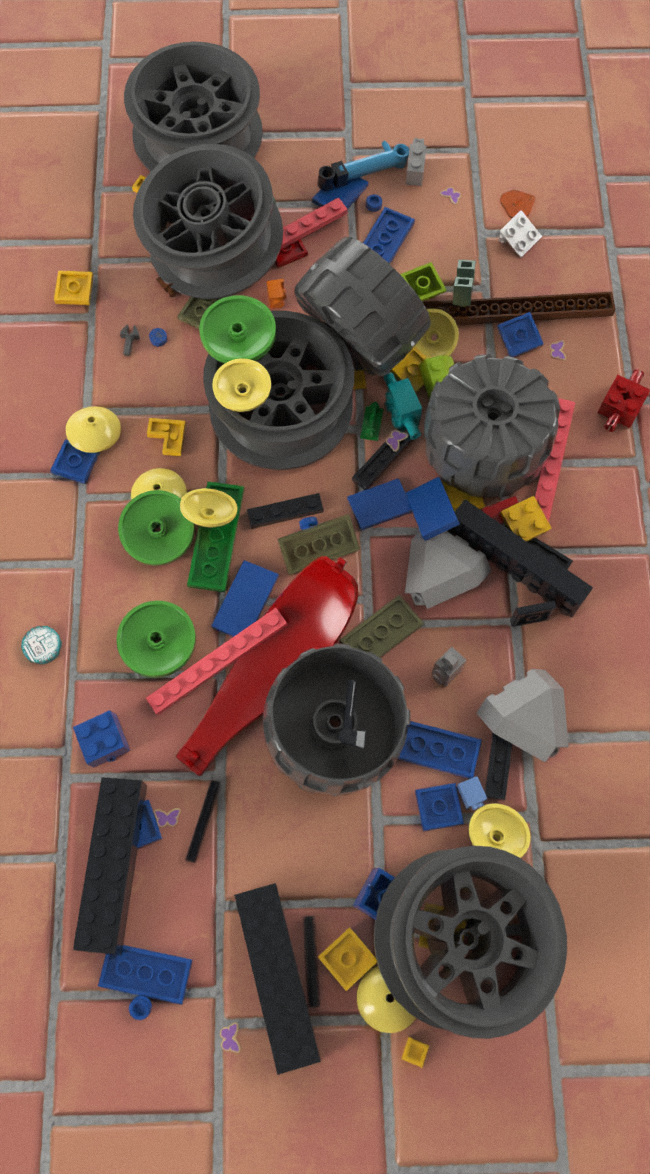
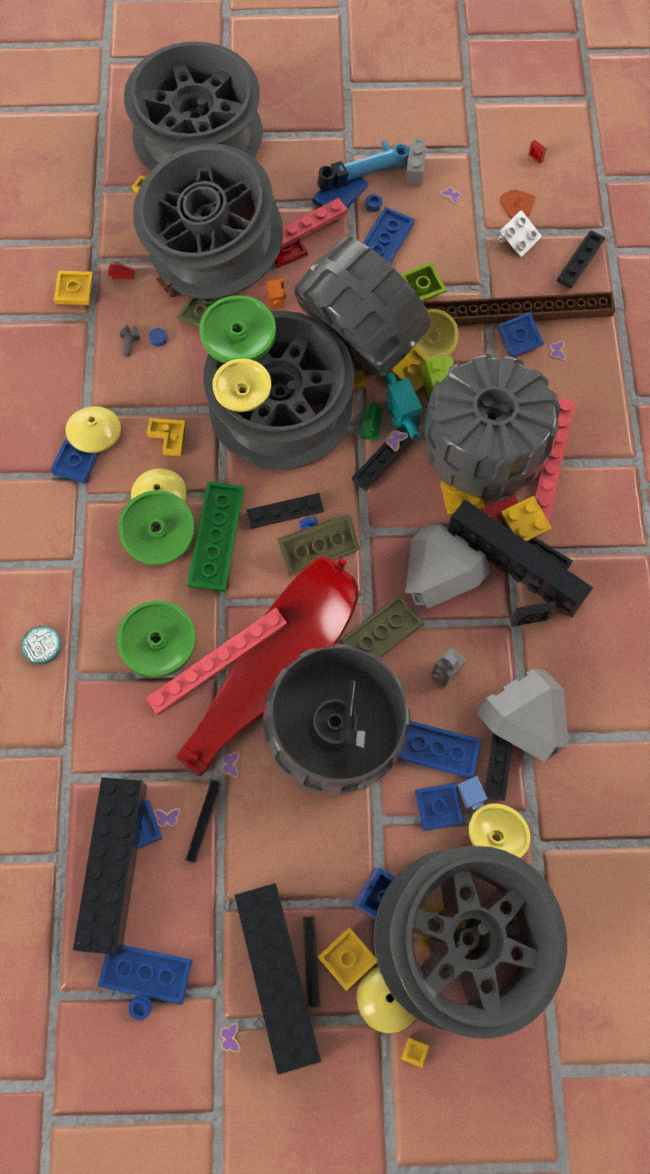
(101, 739): blue brick -> none
(120, 271): none -> red cone
(208, 507): light yellow dish -> none
(229, 764): none -> medium lavender sticker
(245, 599): blue tile -> none
(379, 504): blue tile -> none
(432, 508): blue tile -> none
(464, 283): sand green arch -> none
(537, 151): none -> red tile
(580, 259): none -> black plate
(623, 400): red brick -> none

